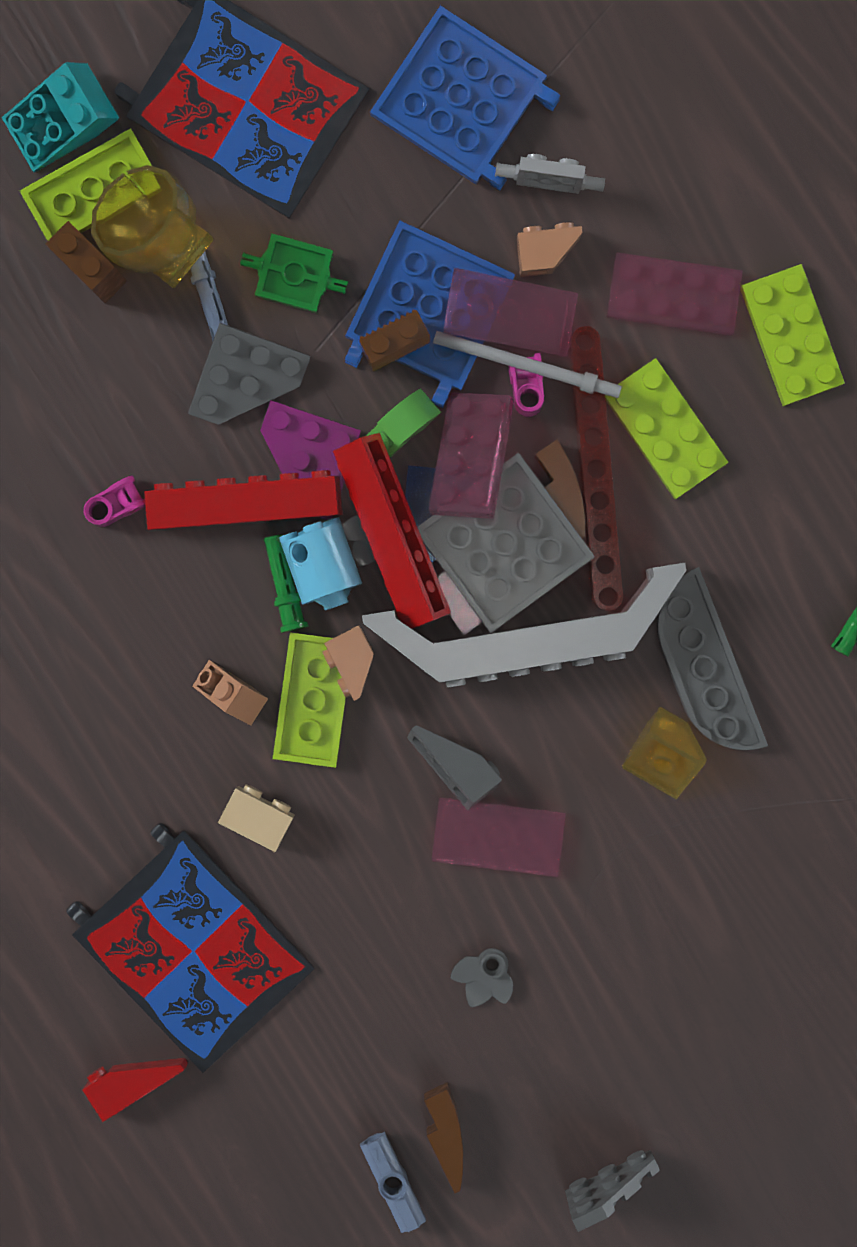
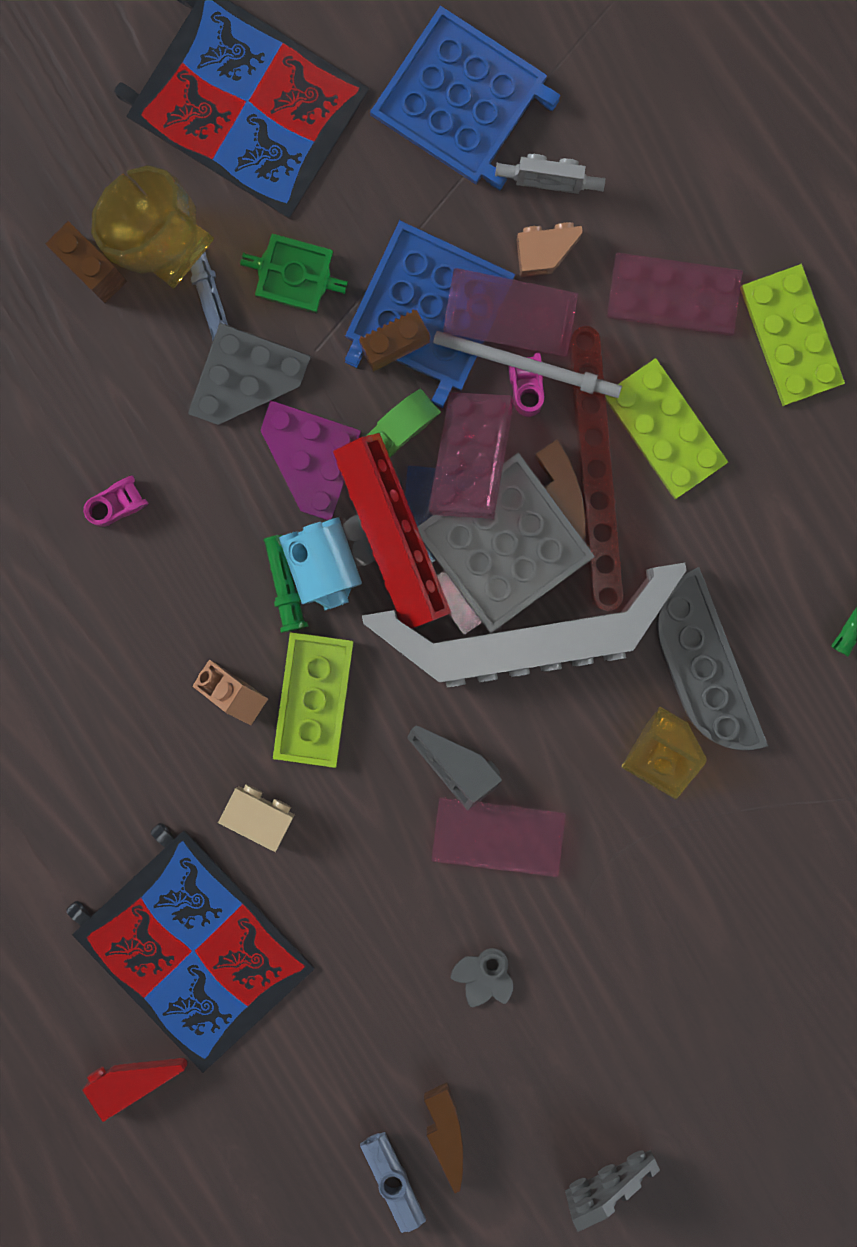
(60, 115): teal slope -> none
(77, 186): lime plate -> none
(243, 501): red brick -> none
(353, 659): nougat slope -> none

